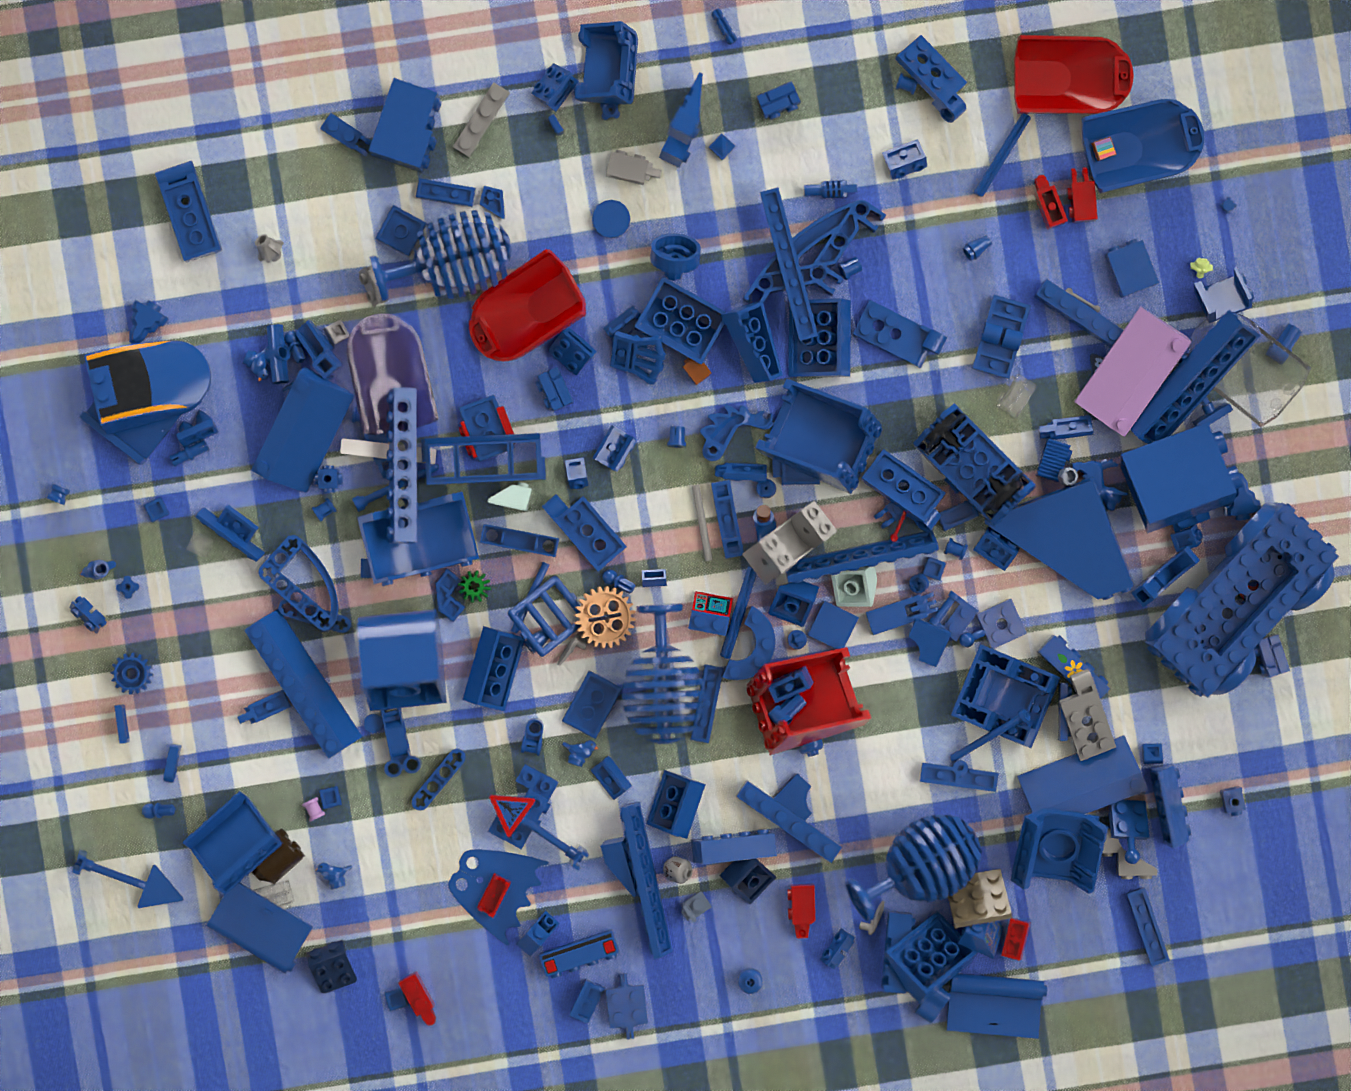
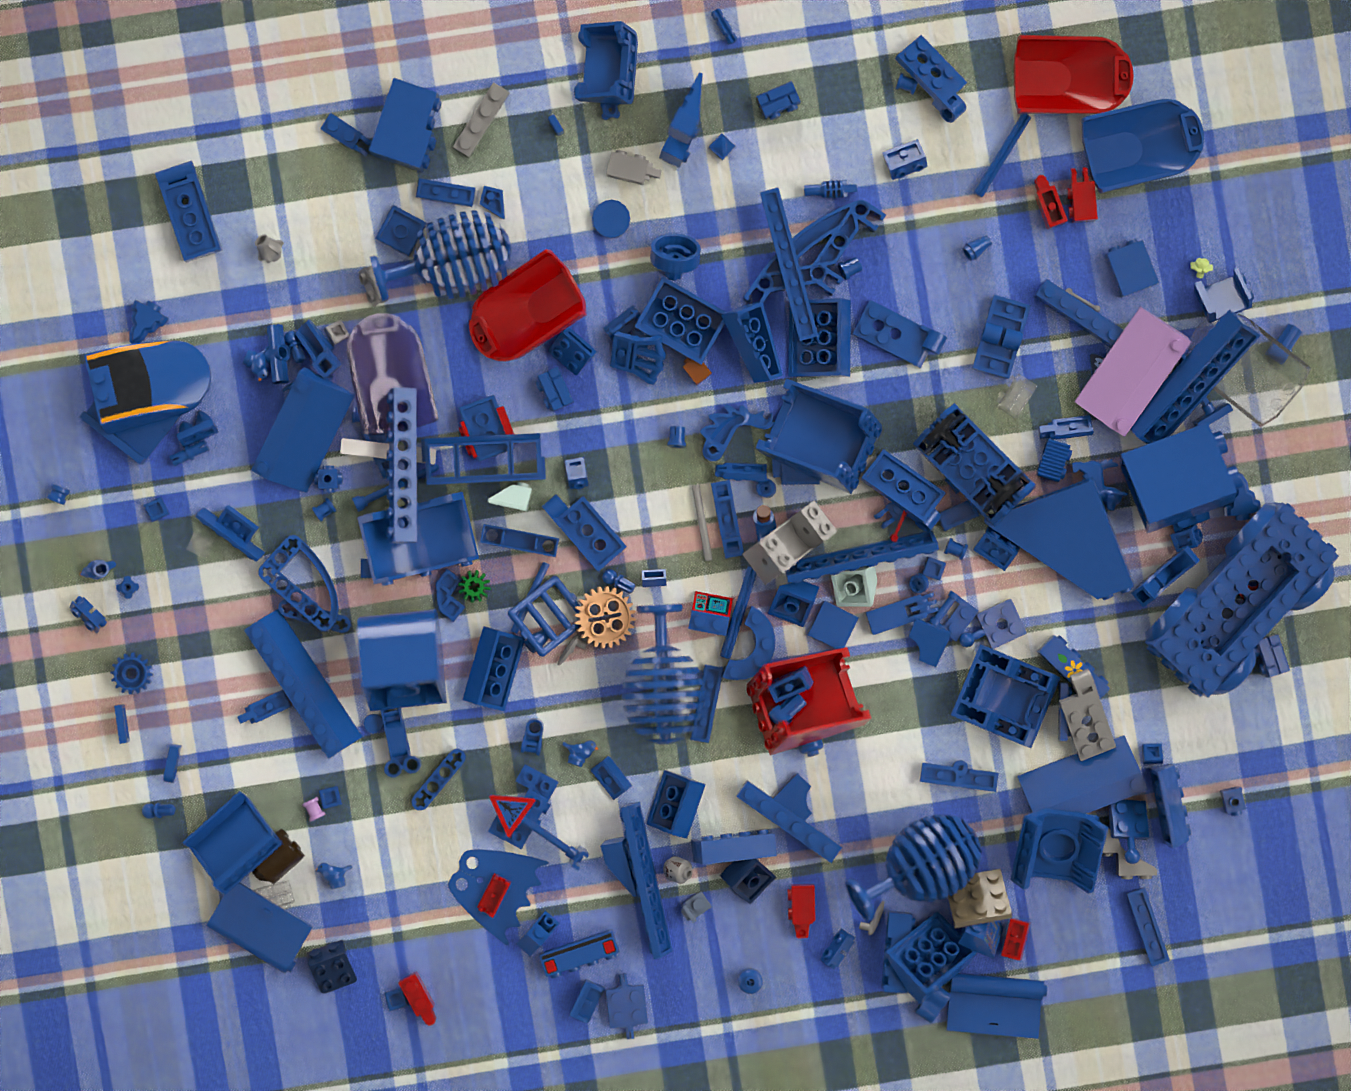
(156, 889): blue piece -> none
(554, 86): blue bracket -> none
(592, 704): blue tile -> none
(614, 448): blue bracket -> none
(797, 639): blue tile -> none
(1022, 717): blue bar -> none
(1067, 476): sand blue tile -> none
(1104, 148): tile -> none
(1228, 205): blue piece -> none

